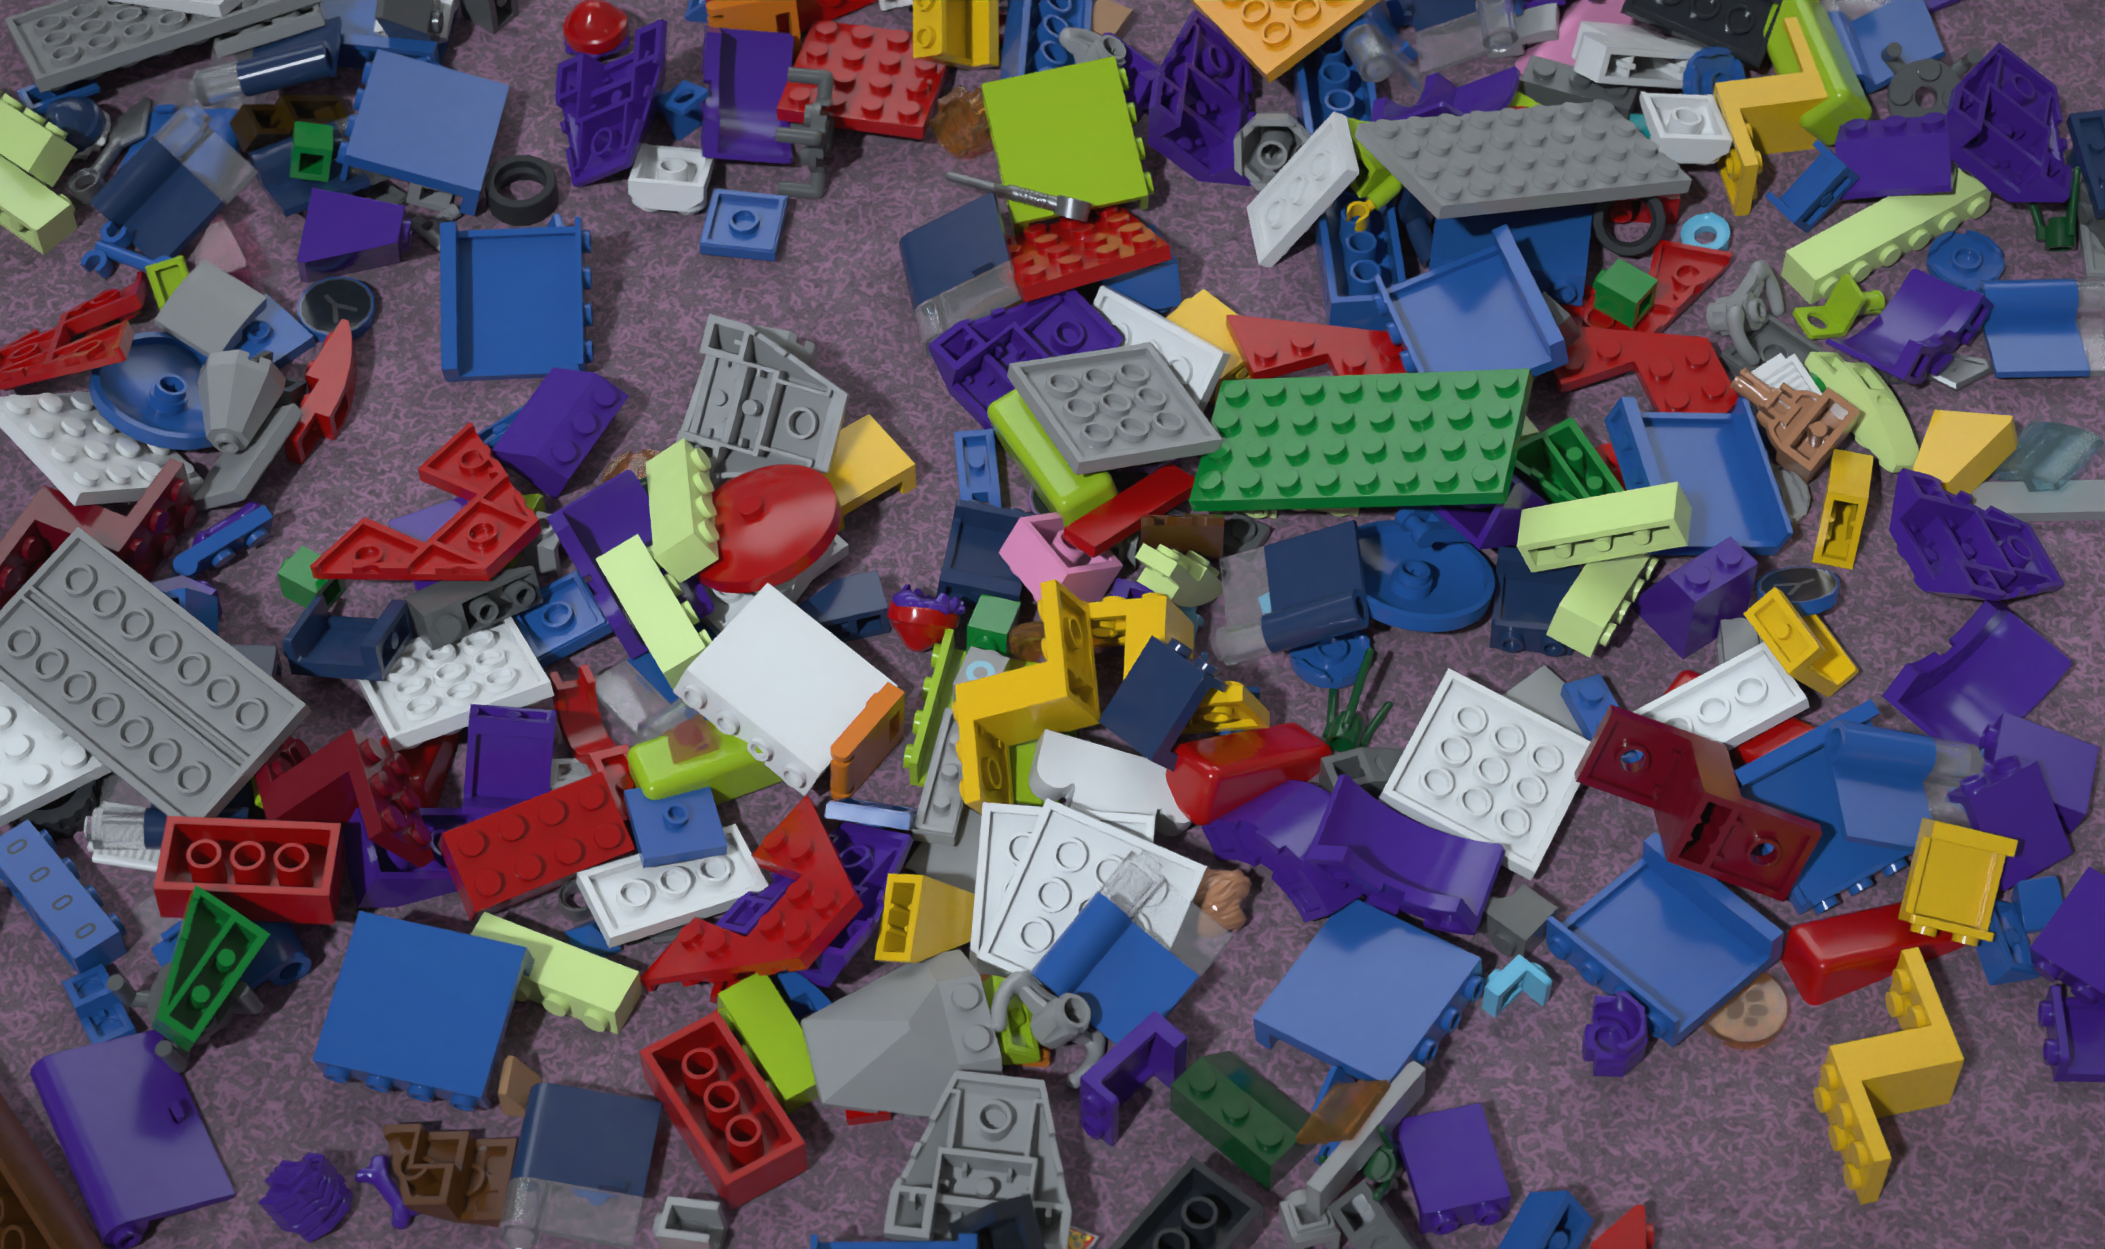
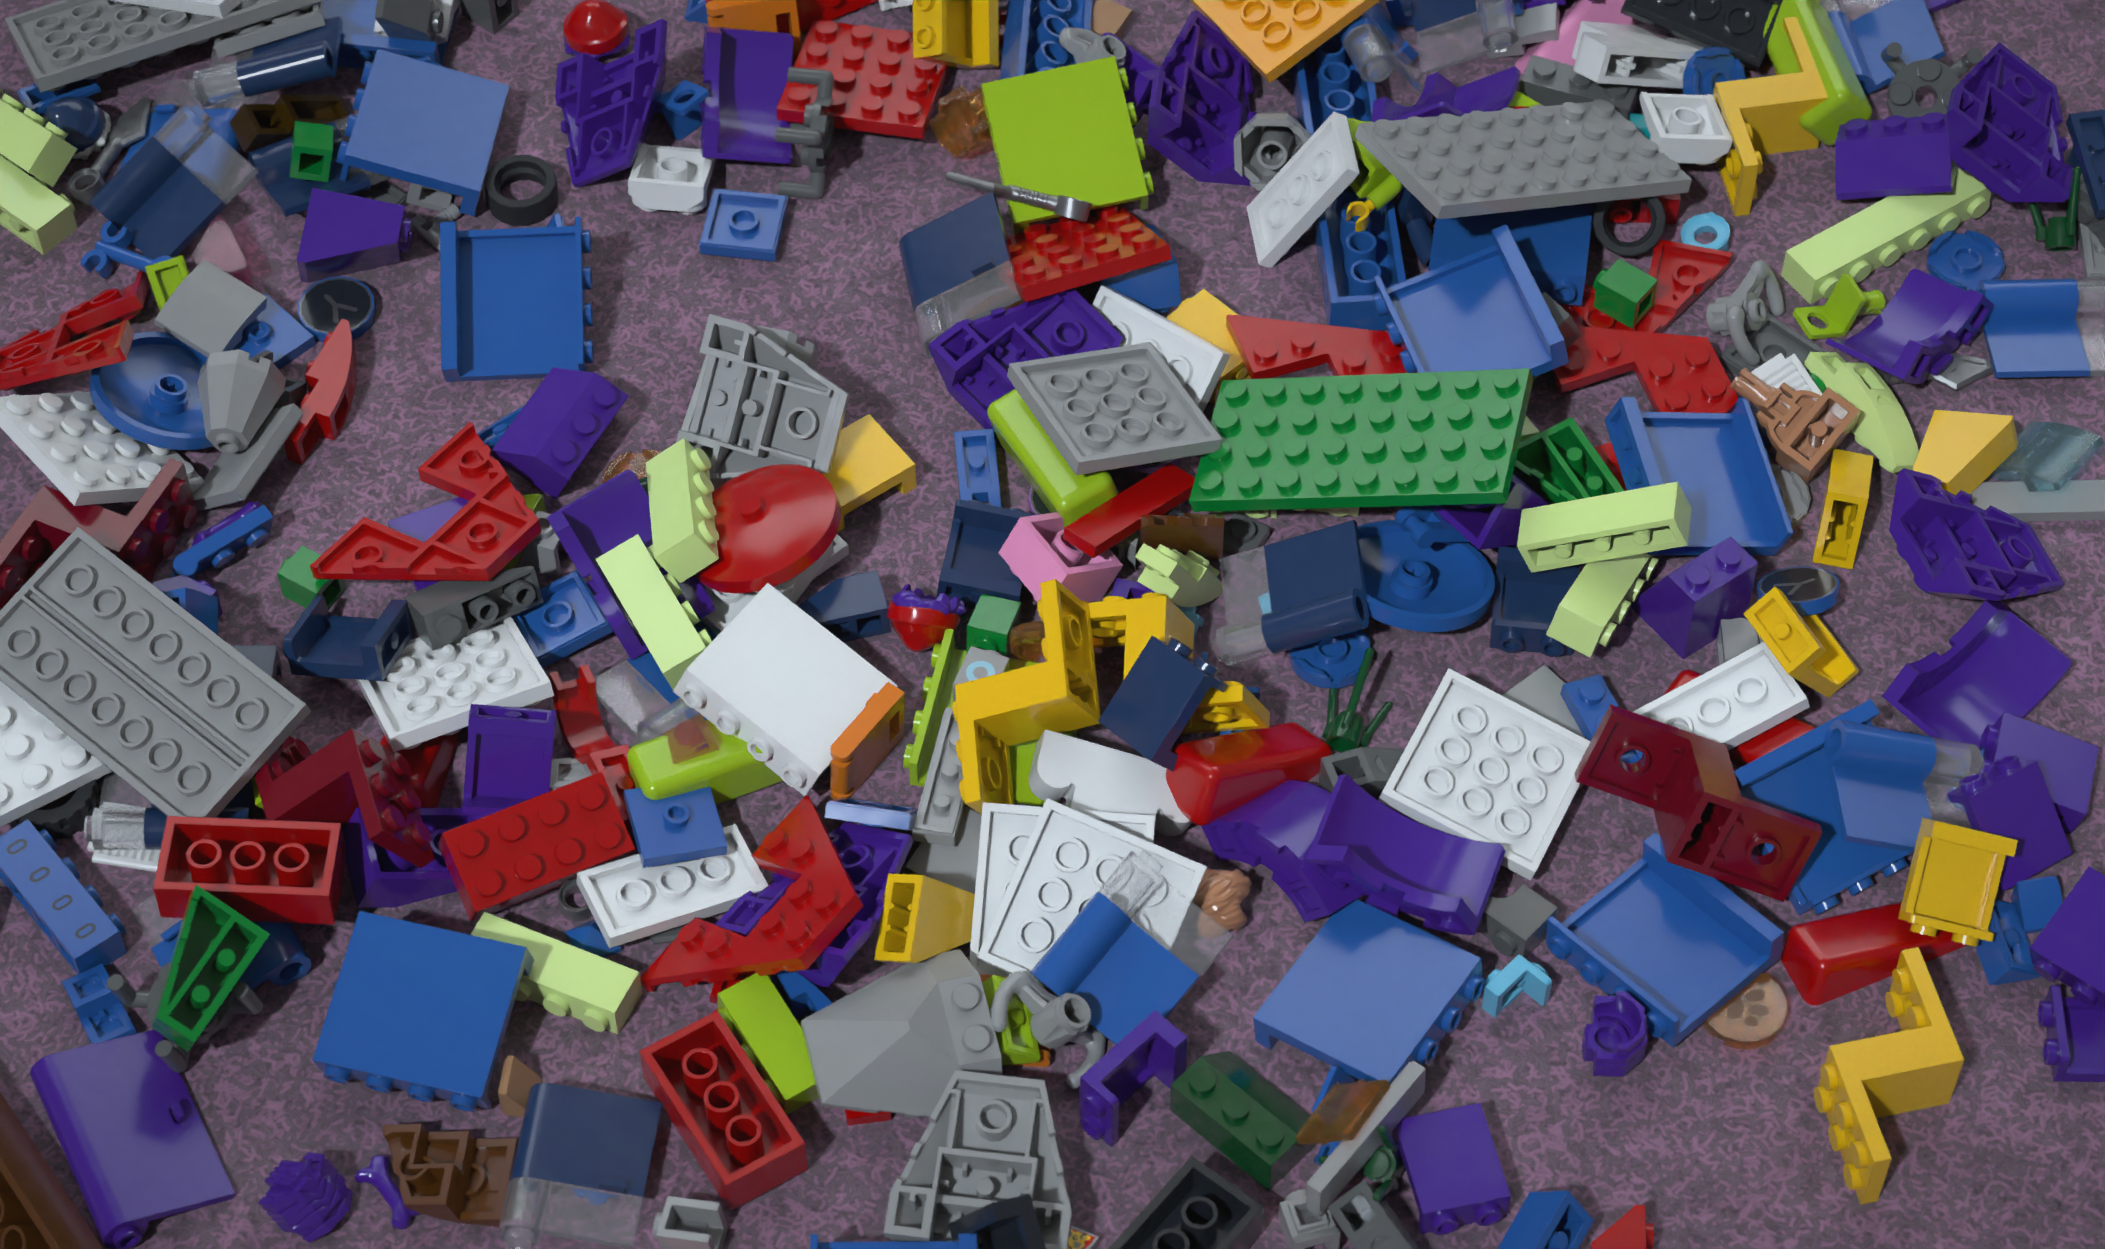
(1815, 189): blue panel -> none

